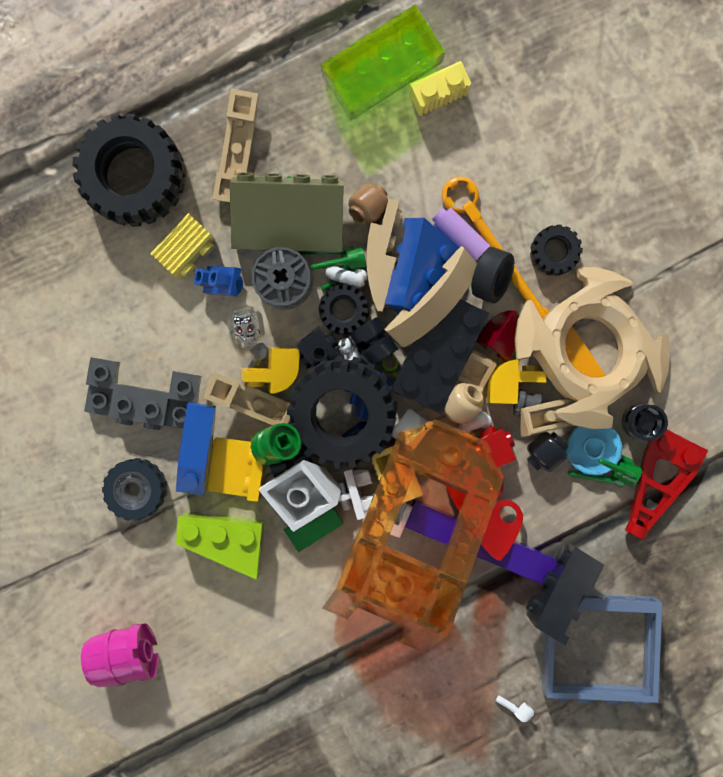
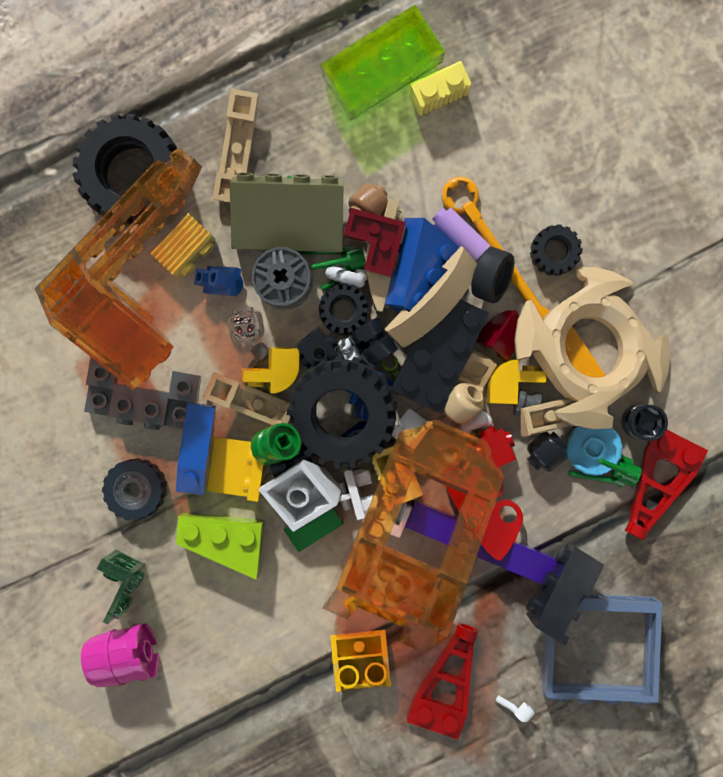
(86, 301): none -> clear orange bracket
(127, 569): none -> clear green bracket
(360, 659): none -> yellow slope
(382, 234): none -> dark red plate
(437, 715): none -> red plate

